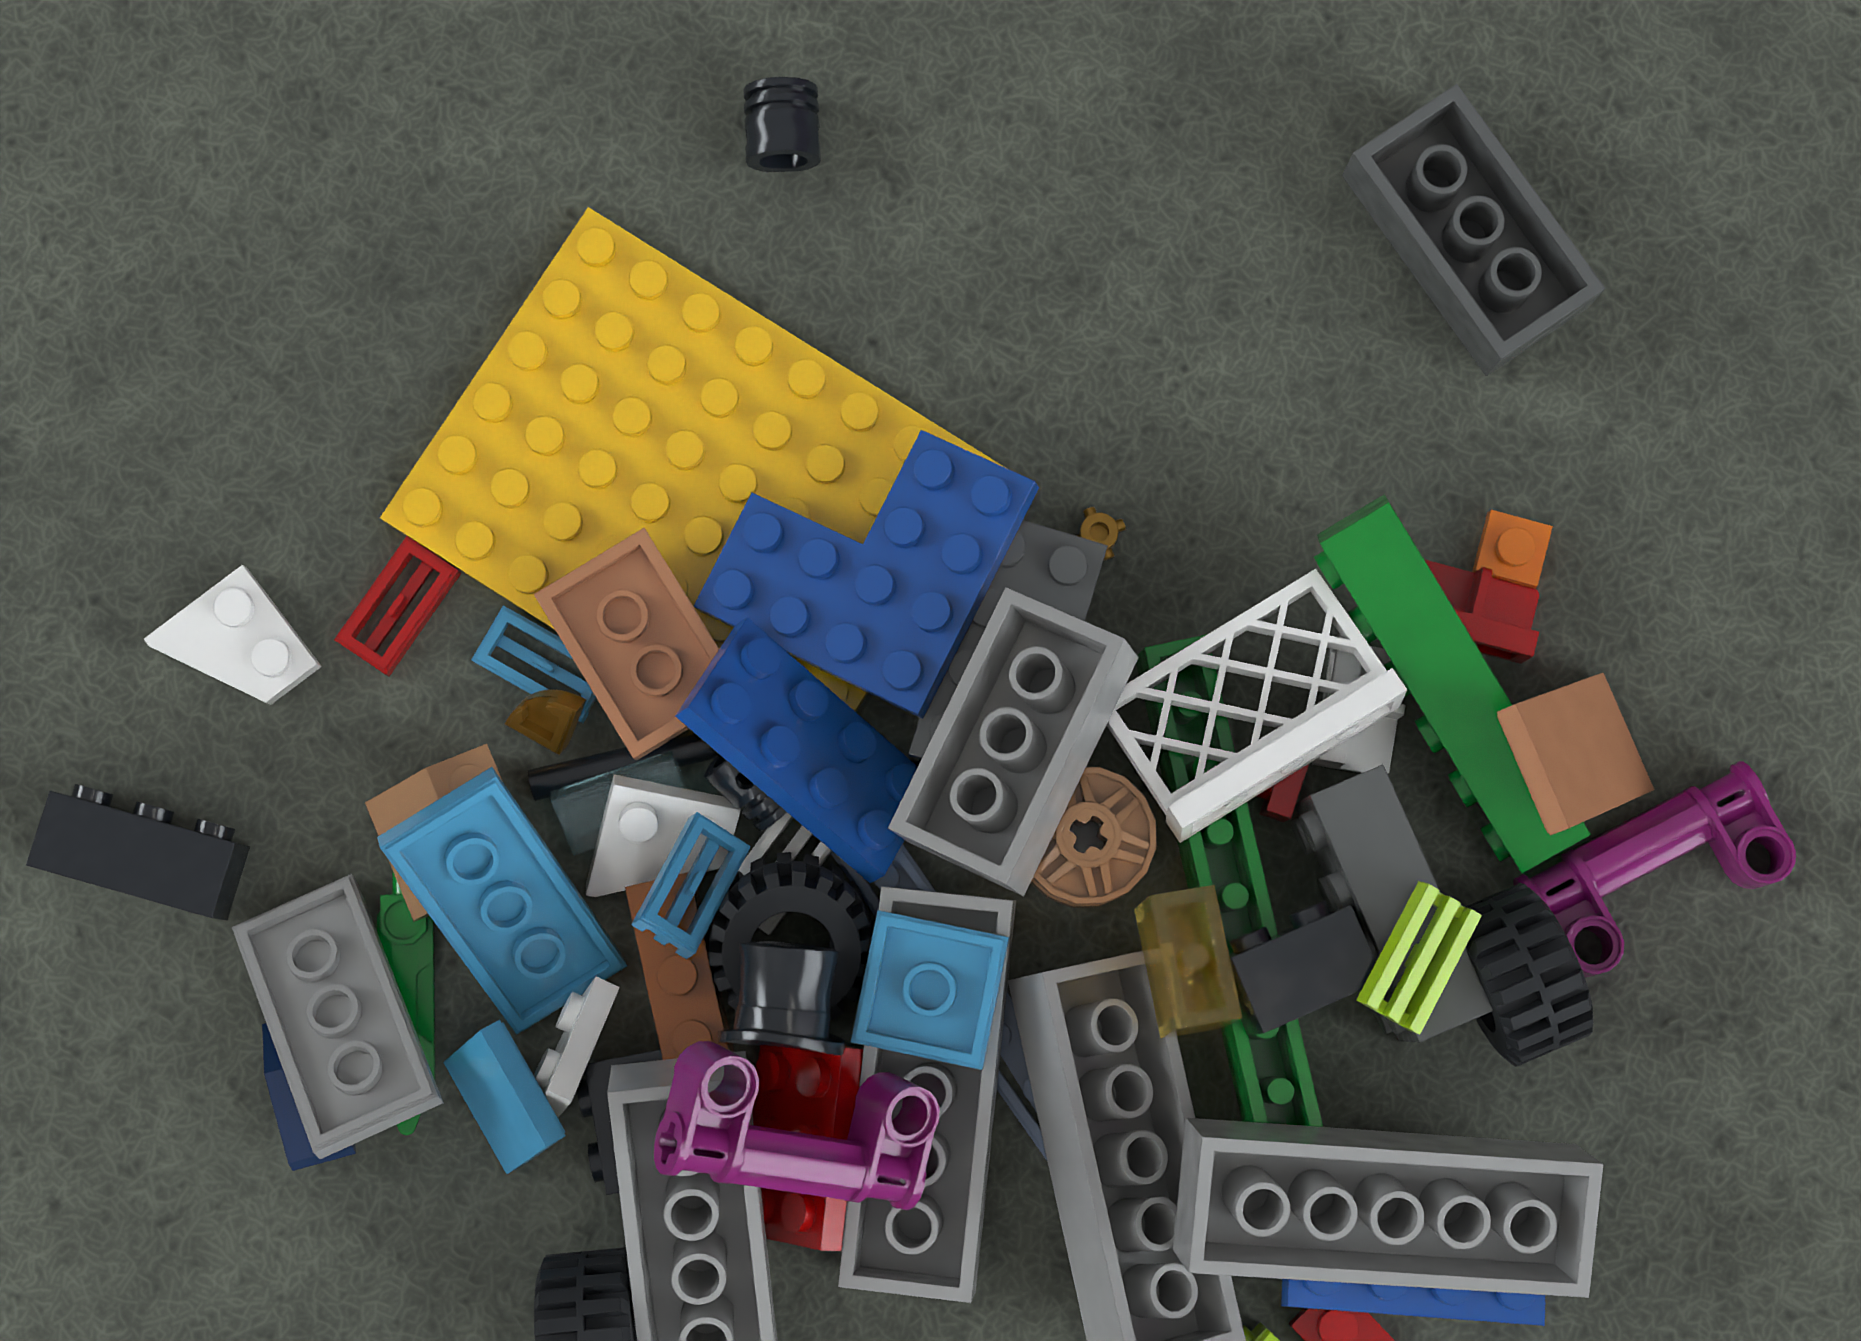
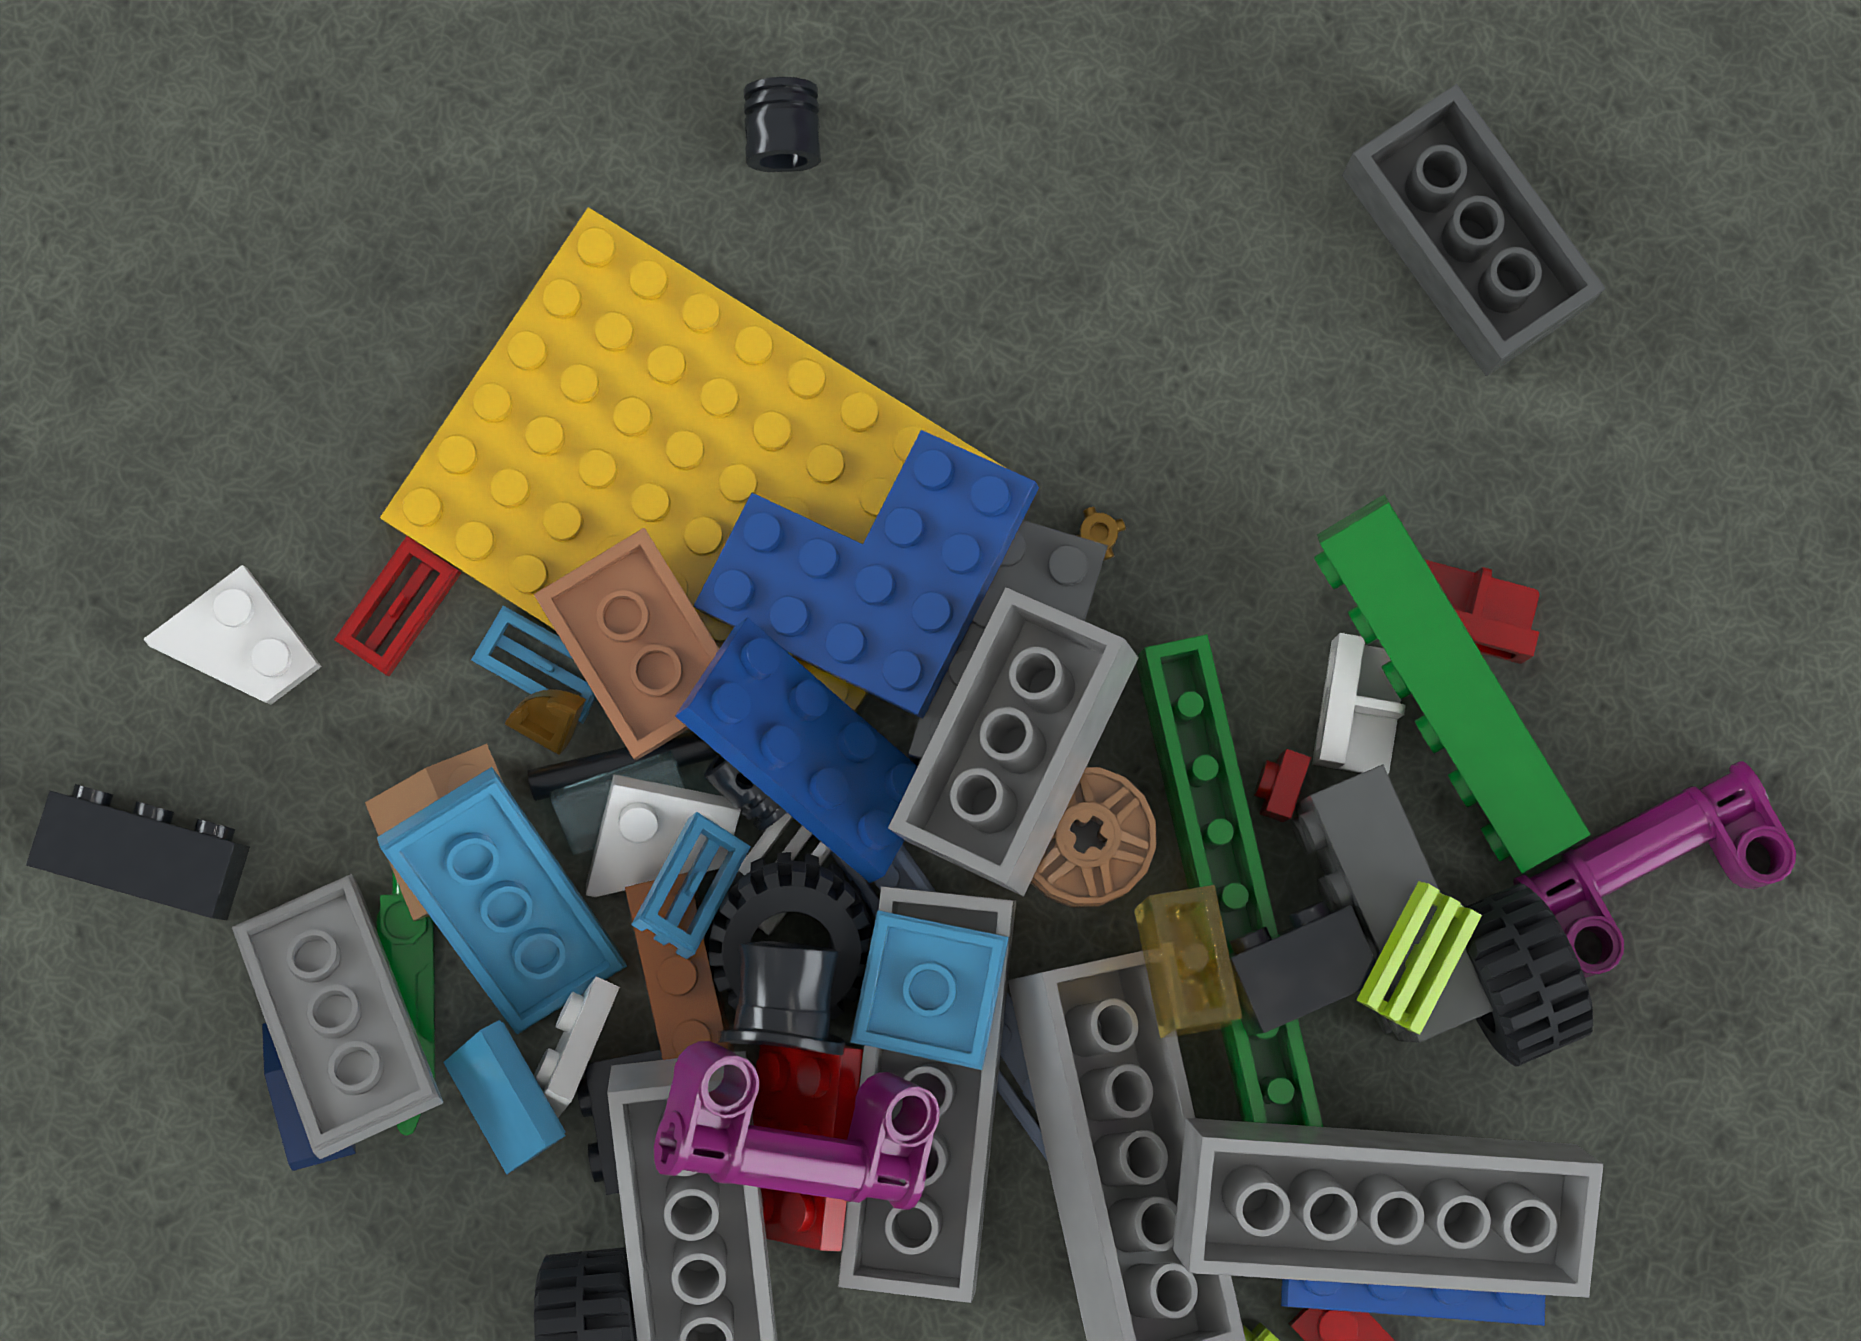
(1282, 750): white fence -> none
(1513, 548): orange plate -> none
(1575, 752): nougat tile -> none

